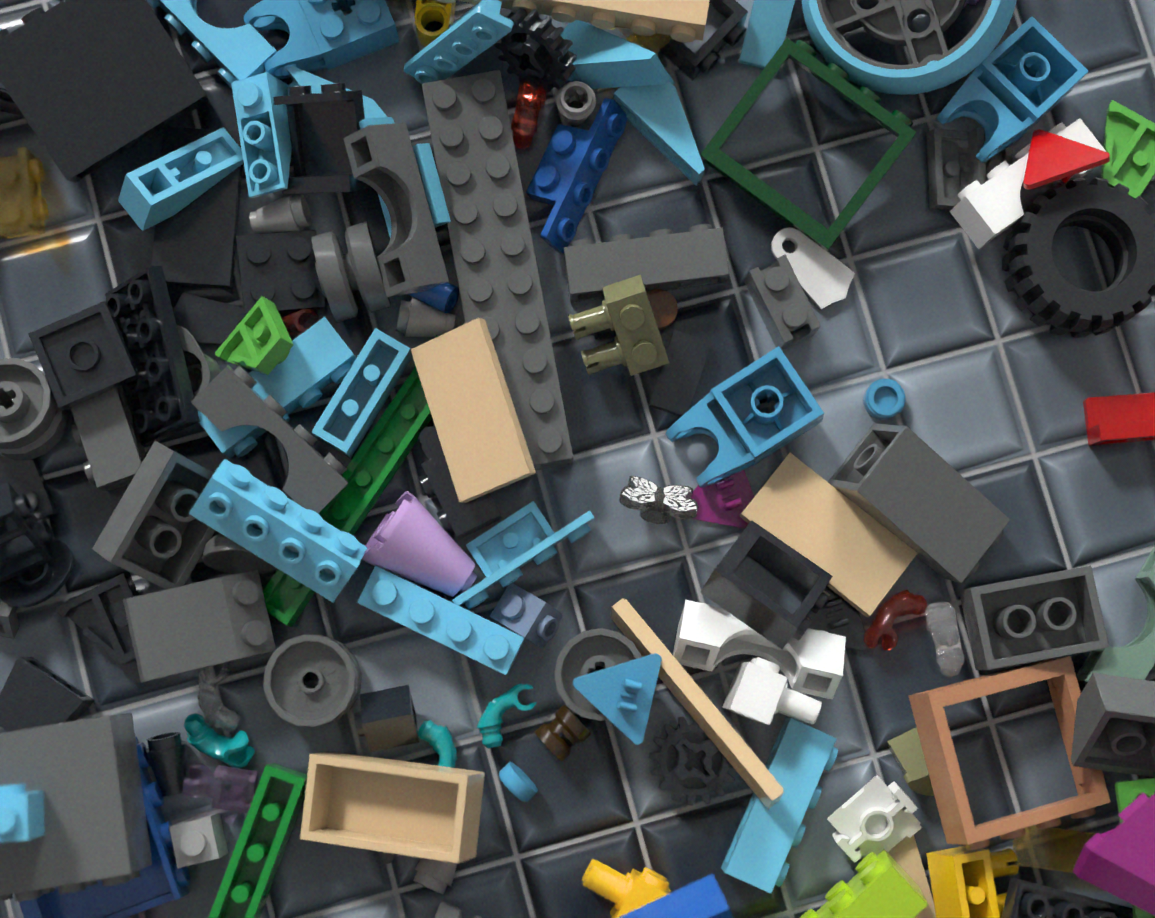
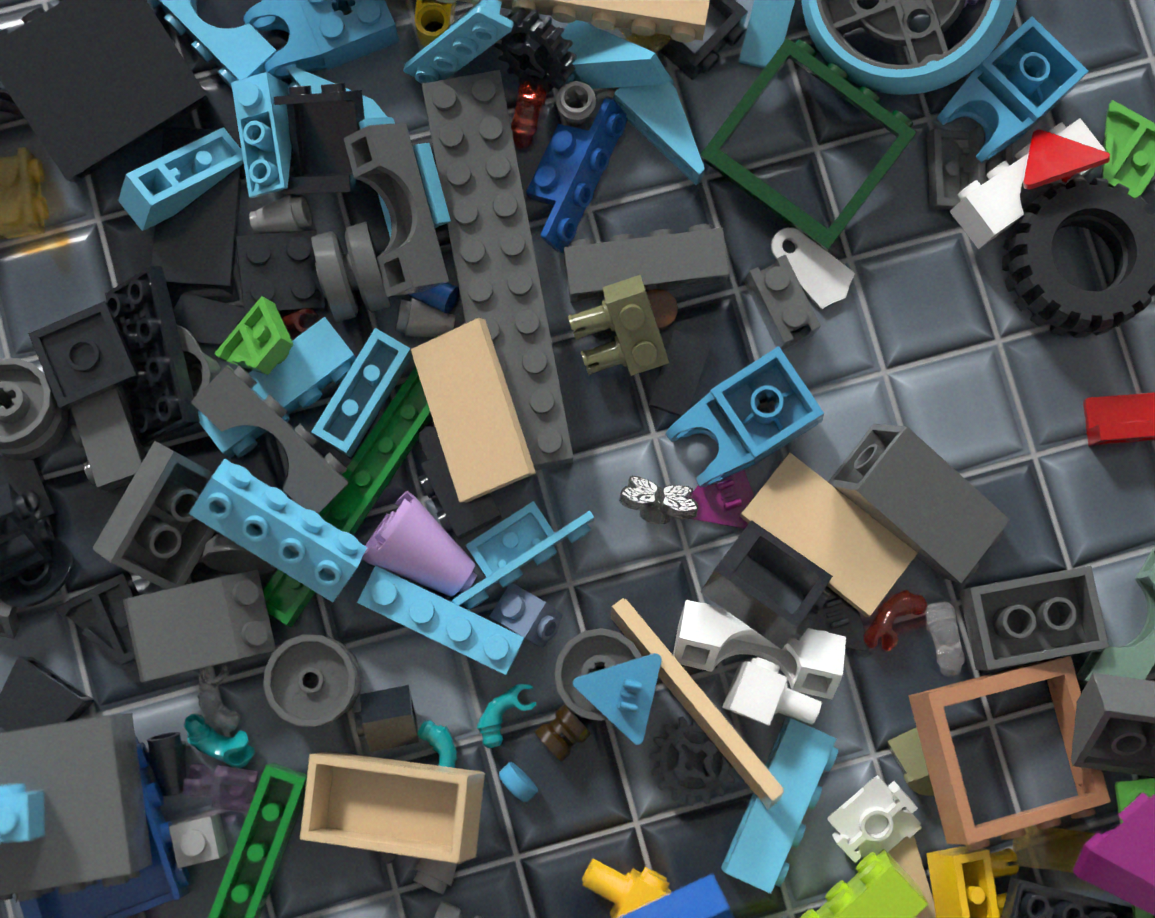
(884, 399): dark azure tile -> none

